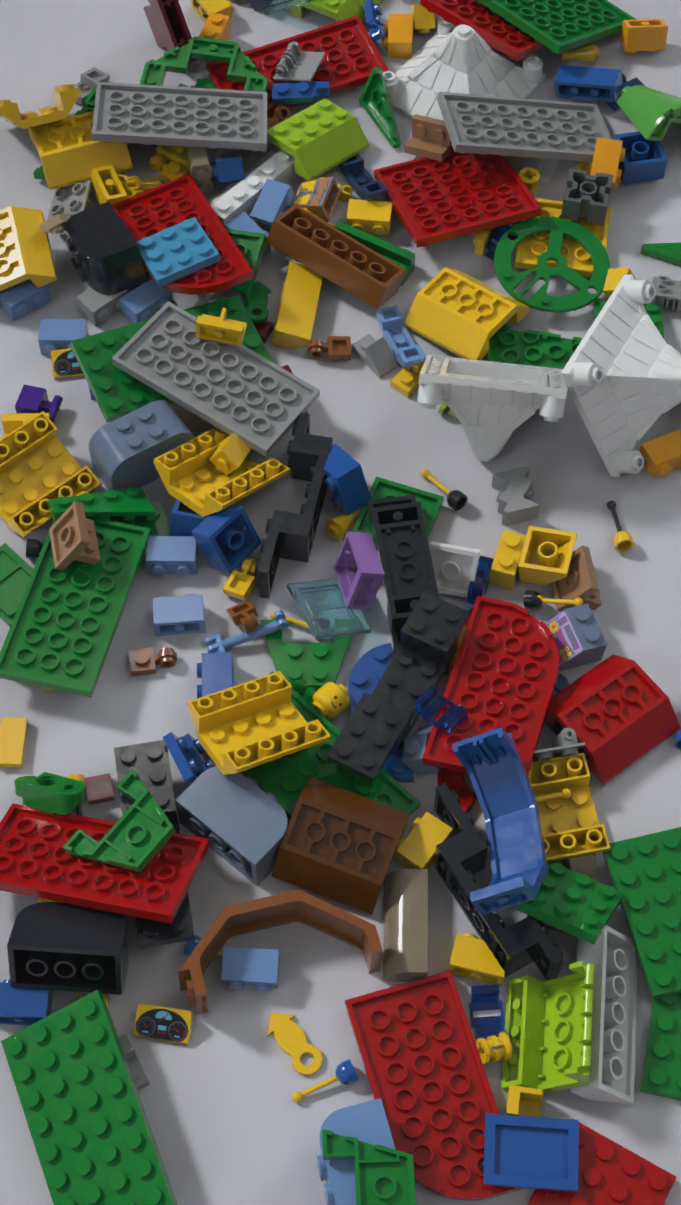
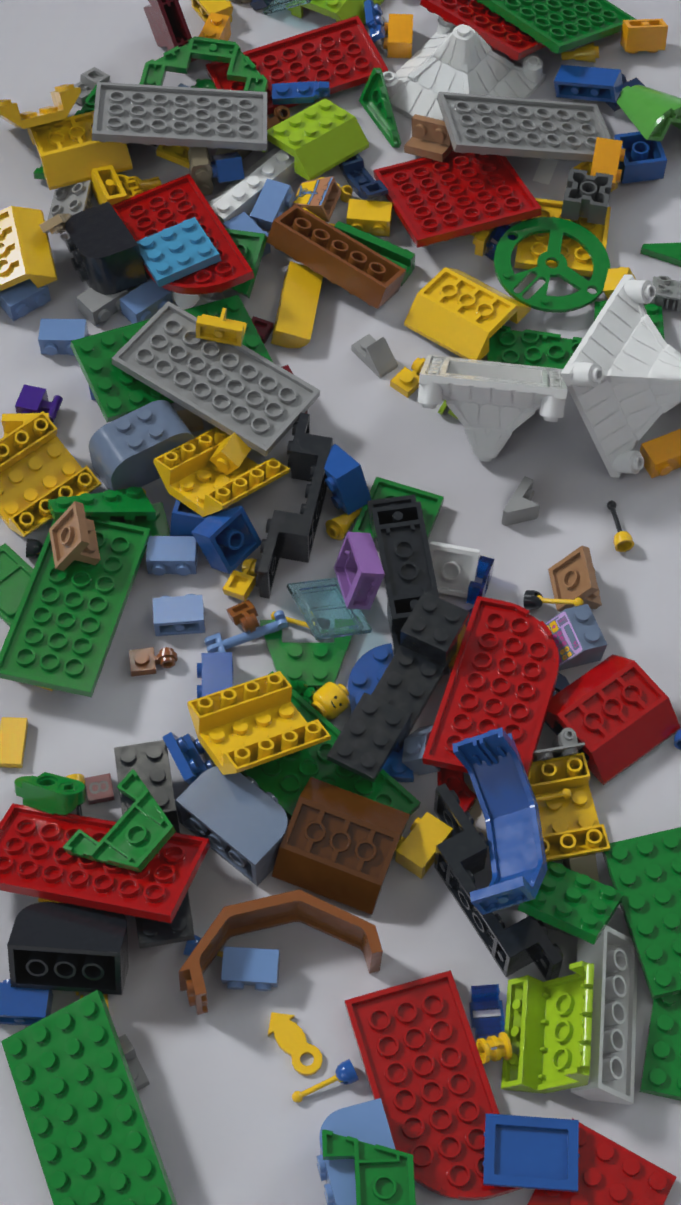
(65, 364): slope -> none
(163, 1023): slope -> none
(168, 172): yellow plate -> none
(258, 302): green brick -> none
(298, 65): light grey hinge -> none
(337, 347): dark orange plate -> none
(397, 336): medium blue slope -> none
(405, 925): dark tan brick -> none
(422, 19): yellow slope -> none
(430, 703): clear blue piece -> none
(455, 498): black hinge -> none
(474, 960): yellow slope -> none
(506, 560): yellow brick -> none
(507, 483): light grey slope -> none
(524, 1101): yellow panel -> none
(532, 179): yellow bush -> none
(546, 555): yellow slope -> none

